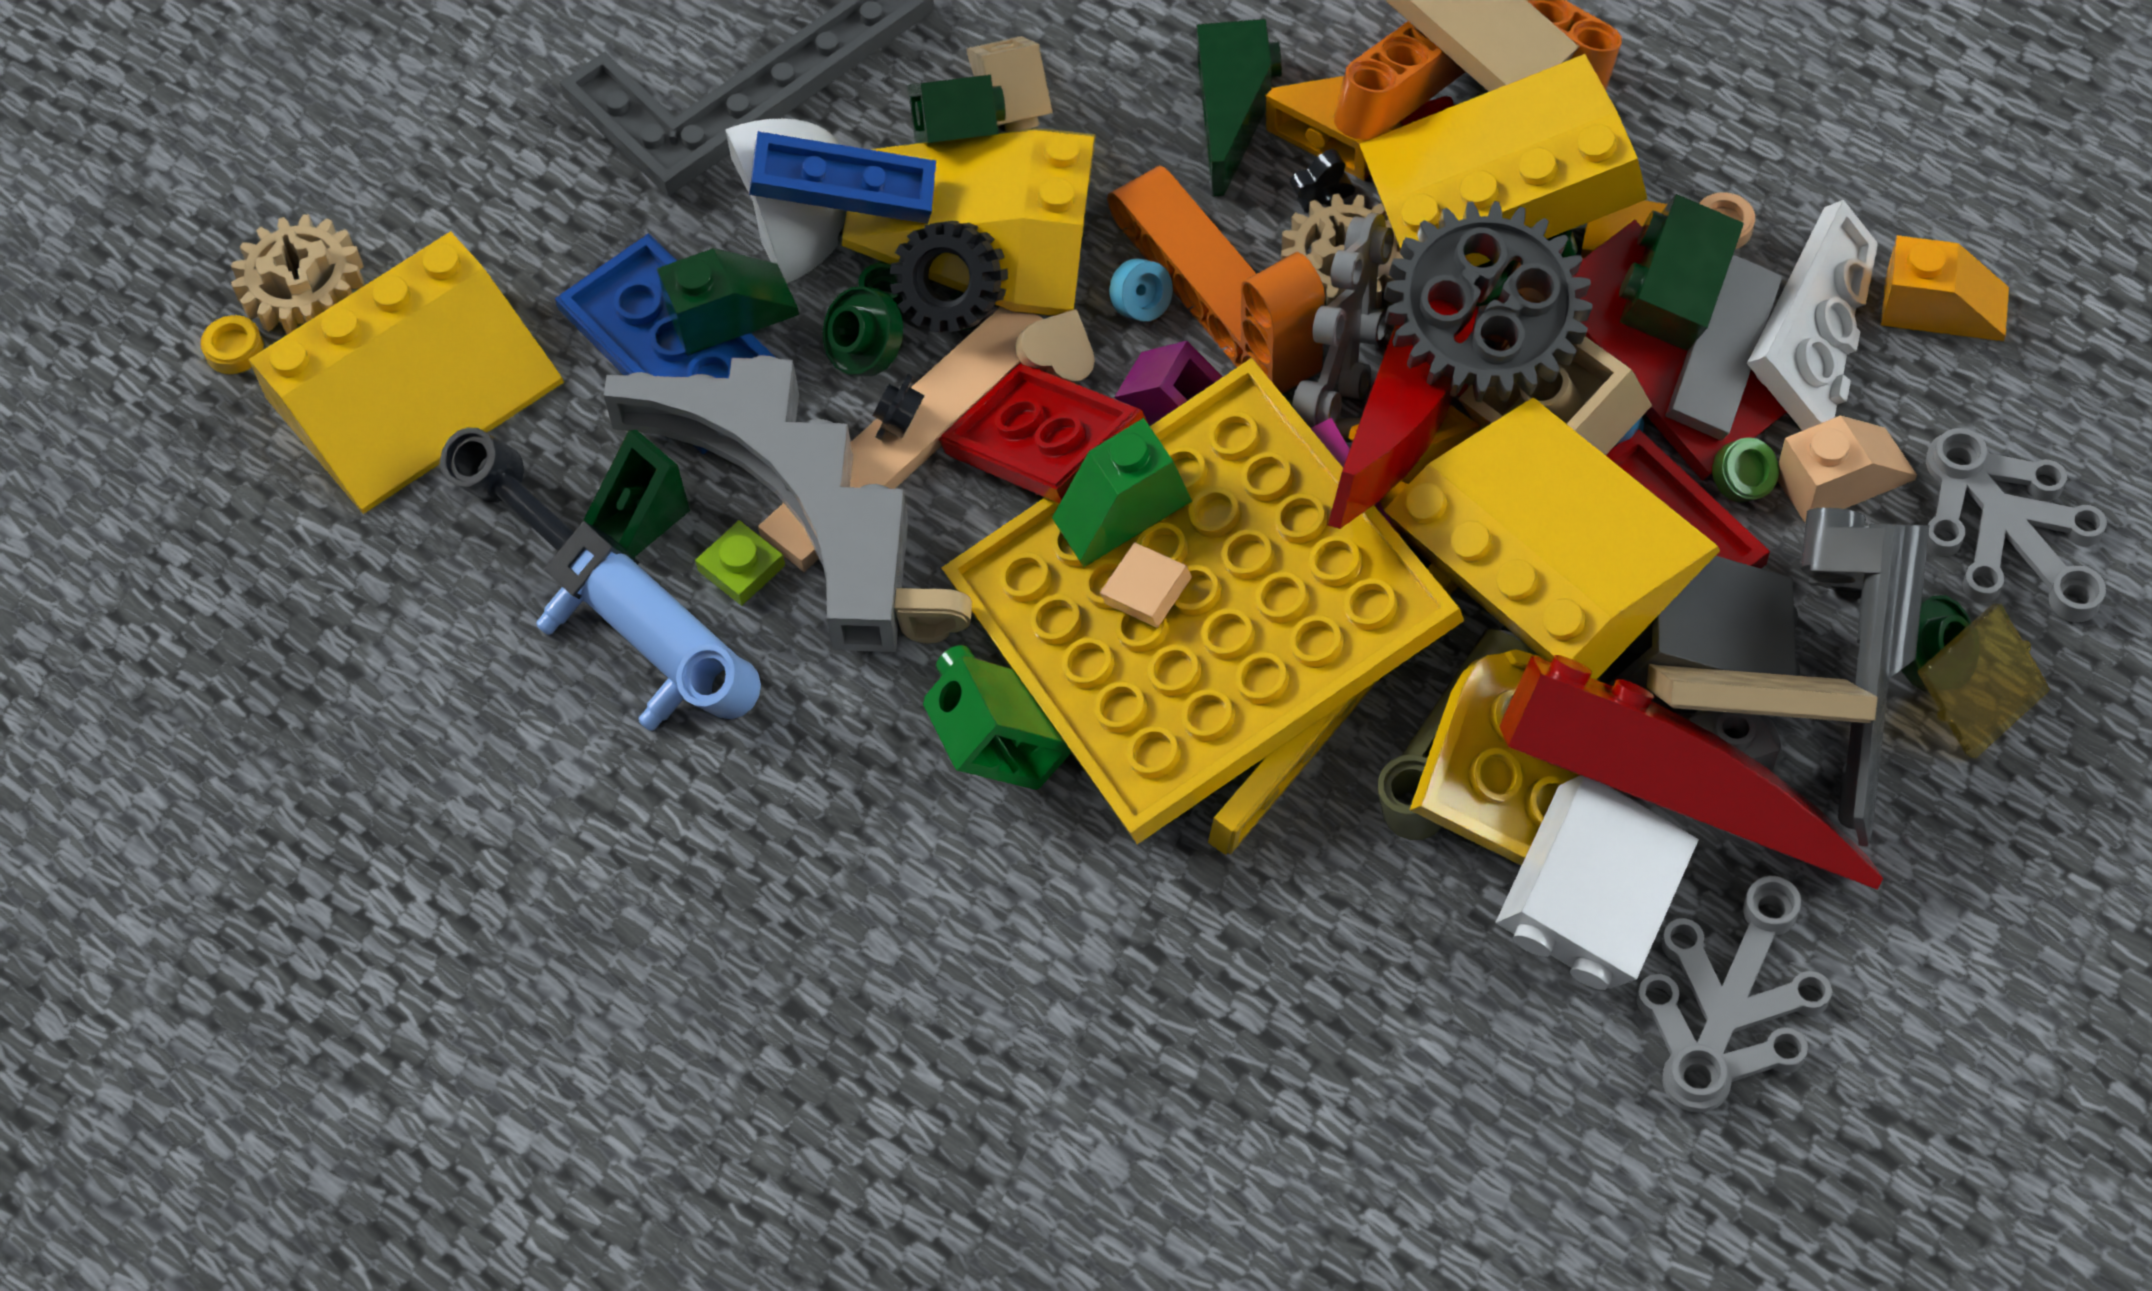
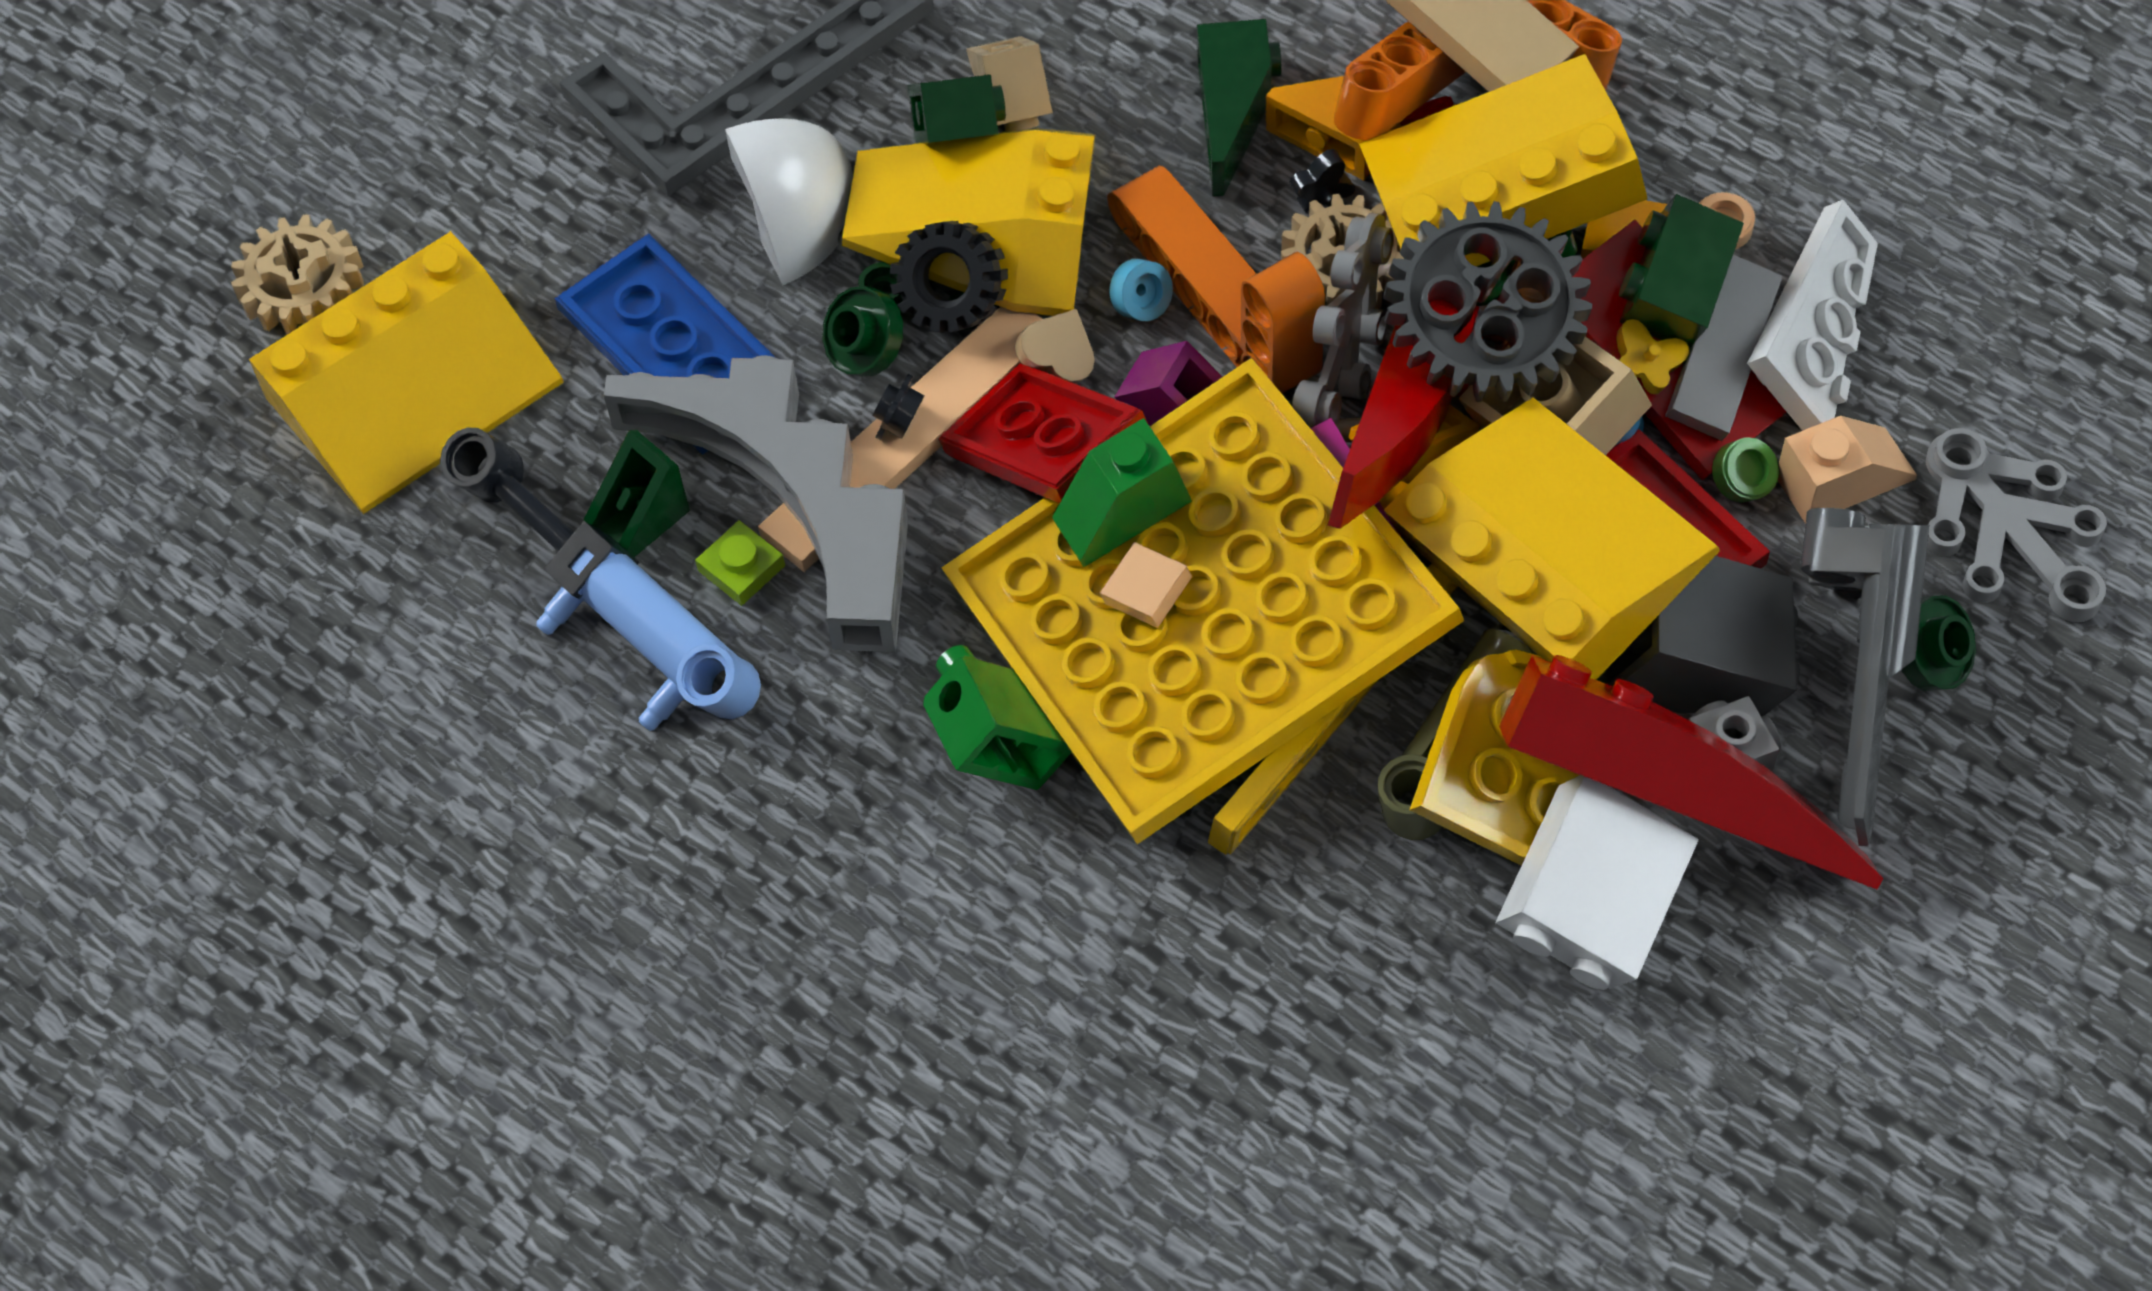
(231, 343): yellow tile -> none
(723, 297): dark green slope -> none
(842, 177): blue plate -> none
(931, 613): tan tile -> none
(1650, 358): none -> yellow piece
(1728, 1006): light grey plant -> none
(1761, 693): tan tile -> none
(1943, 291): light orange slope -> none
(1984, 680): clear yellow piece -> none

